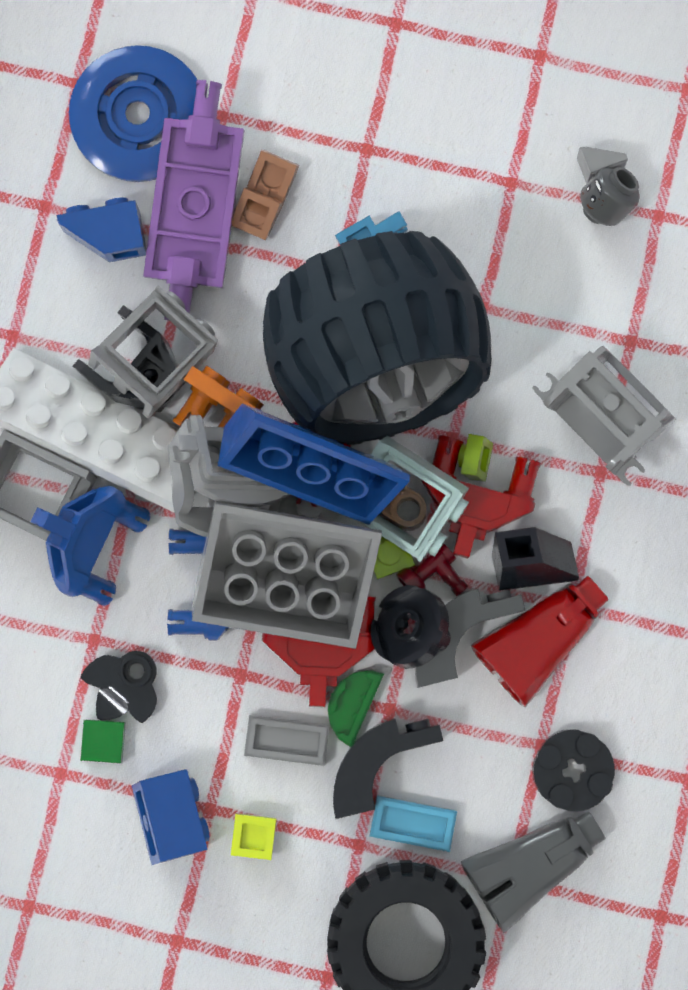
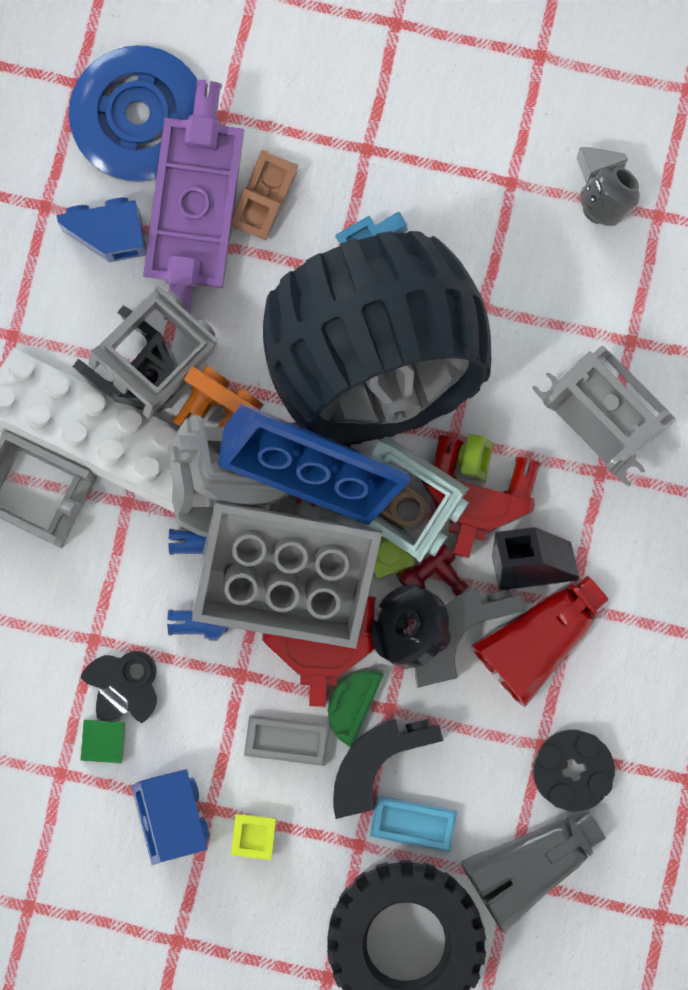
(80, 535): blue connector -> none

